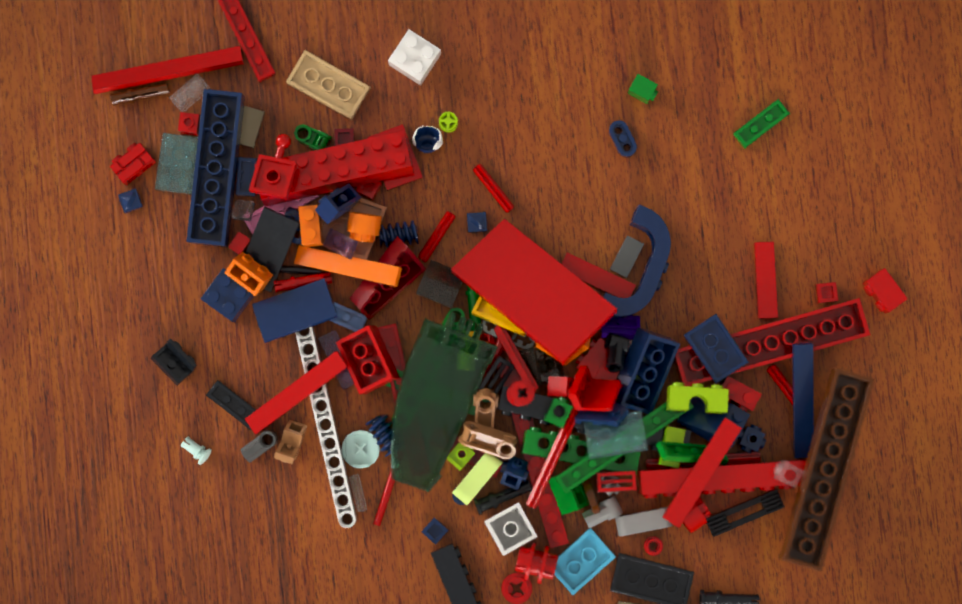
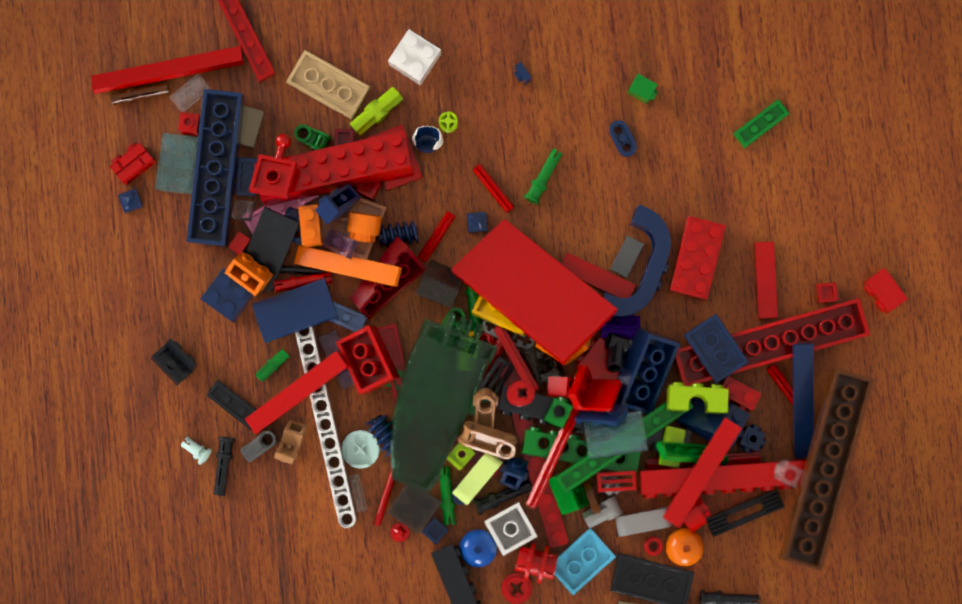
(224, 456): none -> black pin
(272, 365): none -> green axle
(376, 111): none -> lime piece
(399, 532): none -> red tile
(414, 507): none -> clear smoke brick
(446, 495): none -> green pin
(478, 548): none -> blue cylinder
(522, 74): none -> dark blue plate
(539, 184): none -> green pin
(684, 547): none -> orange cylinder
(696, 258): none -> red brick

